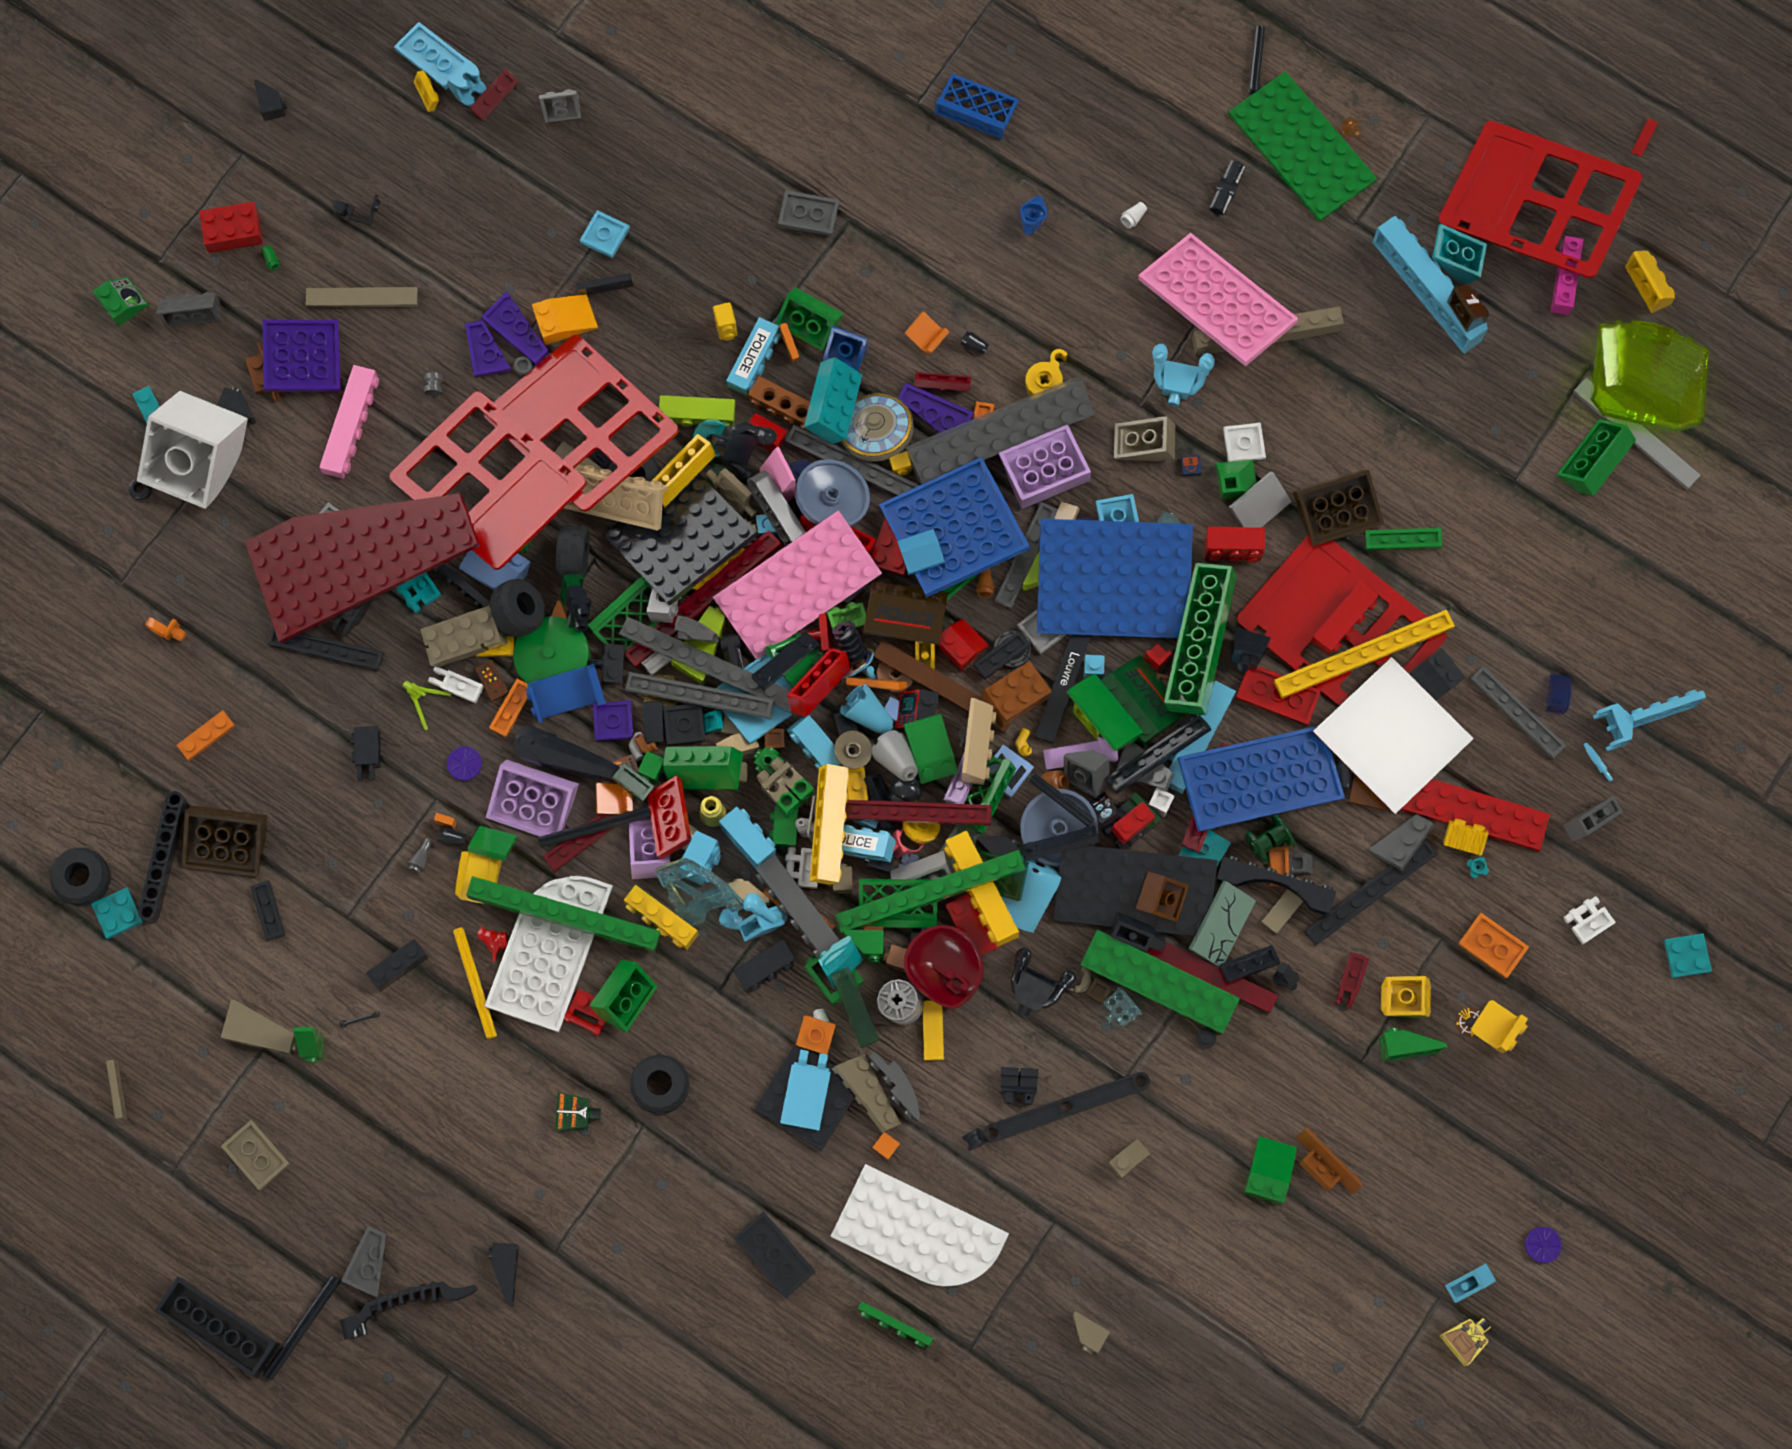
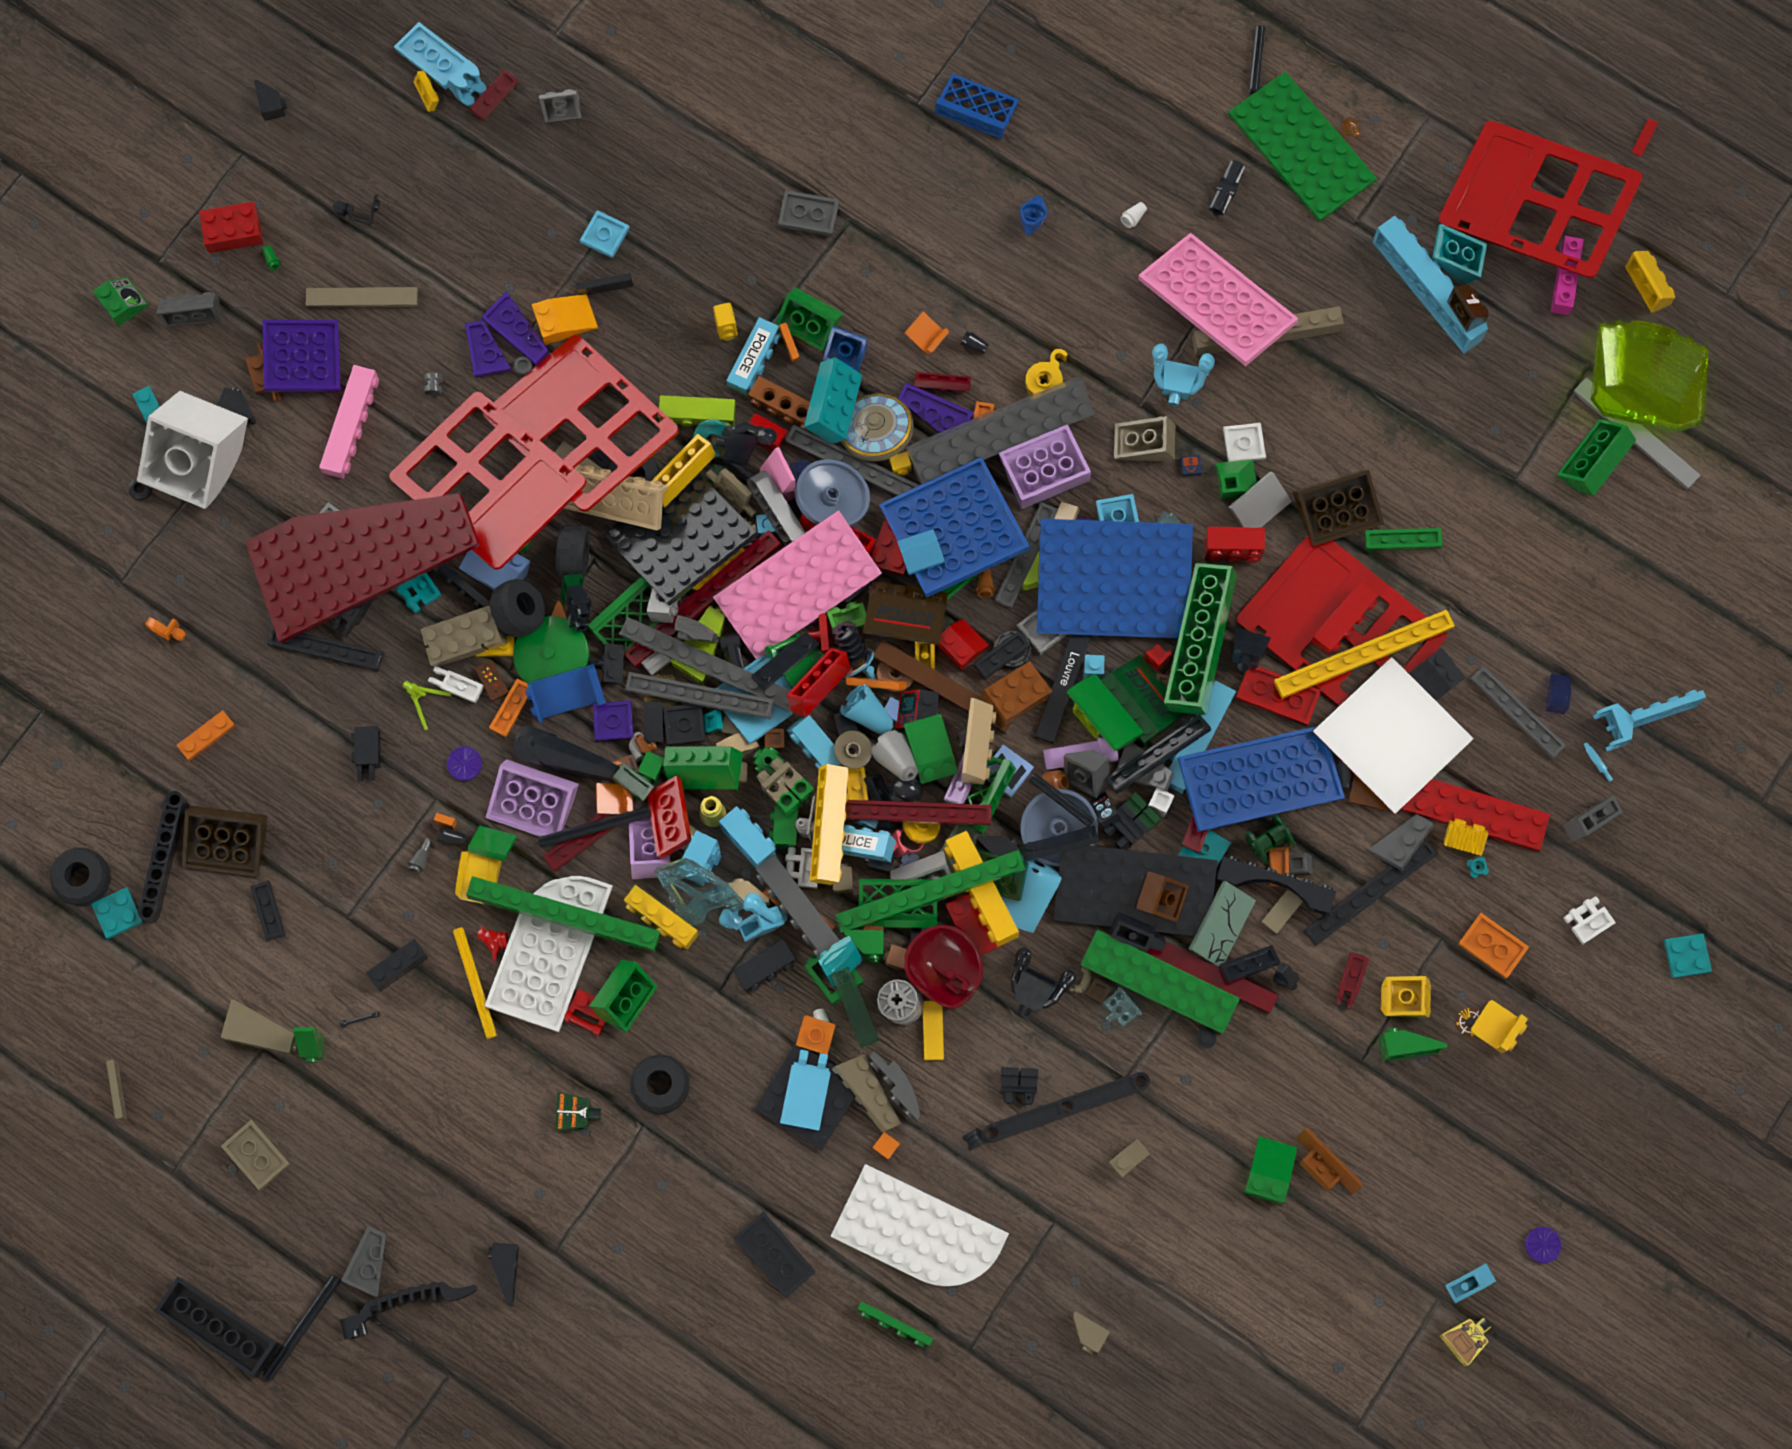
(1021, 743): yellow arm -> none
(1133, 823): red brick -> none

